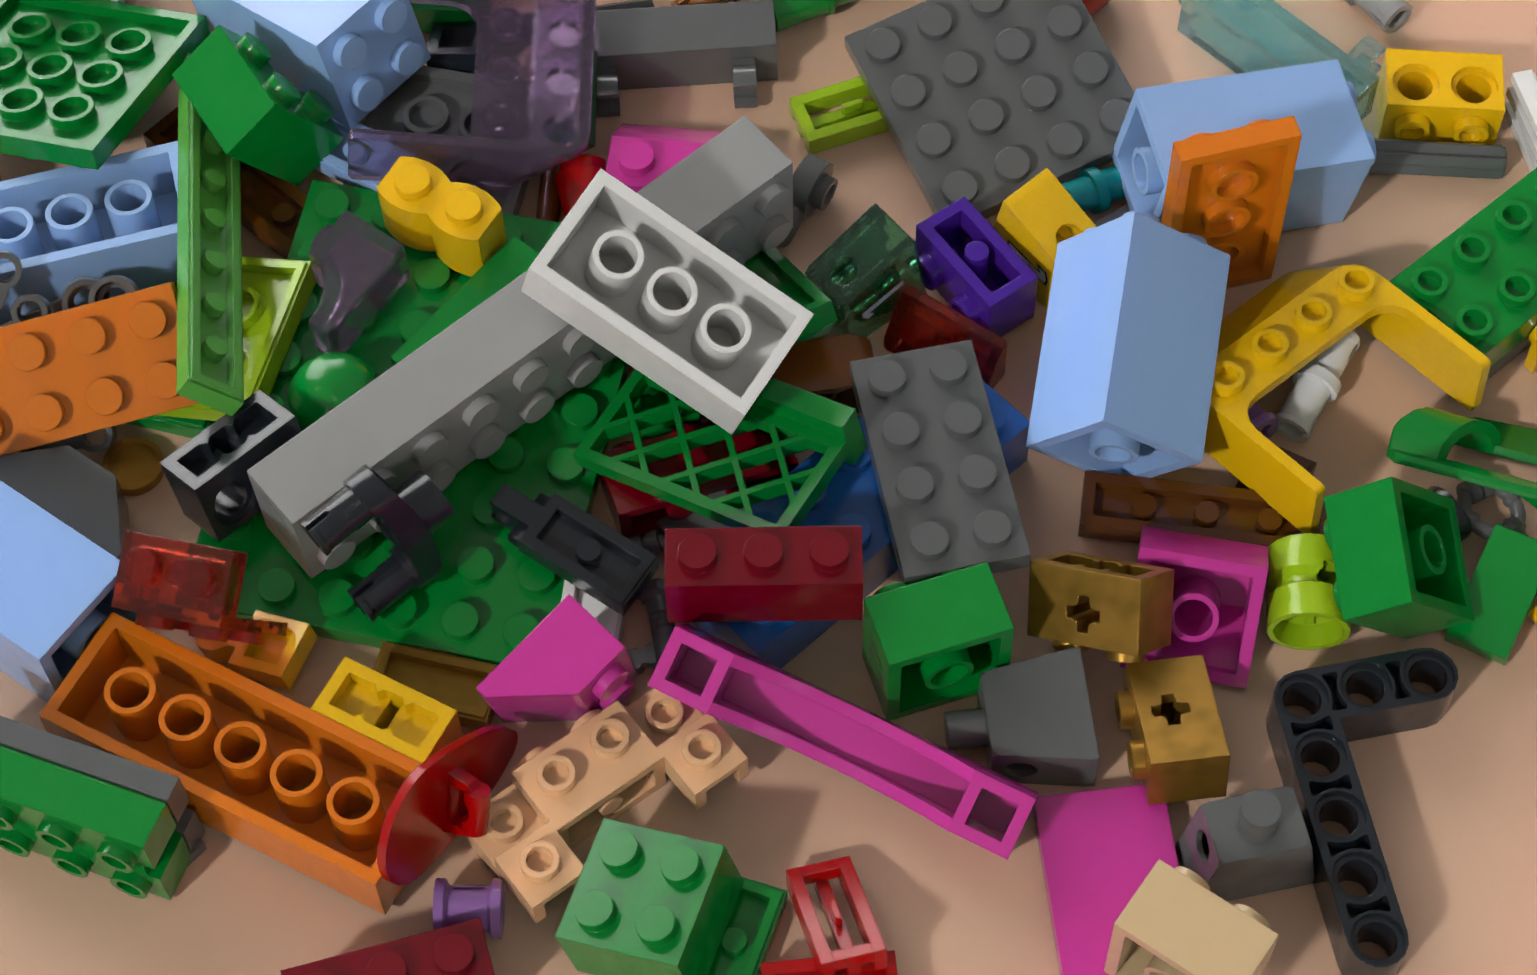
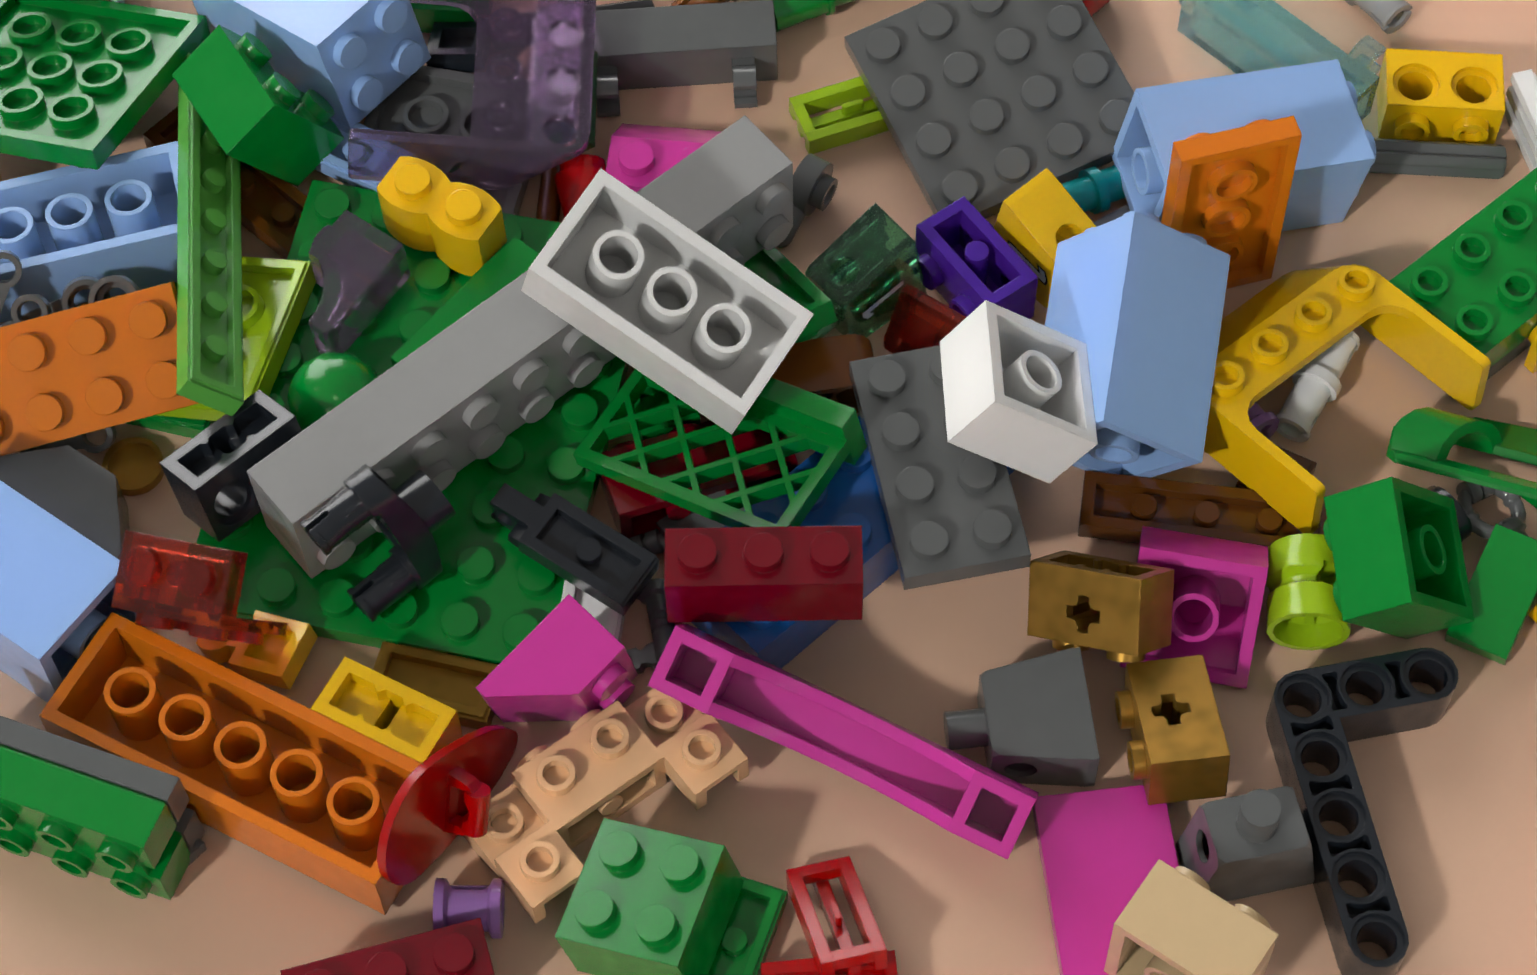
(934, 639): green brick -> none
(1017, 392): none -> white brick

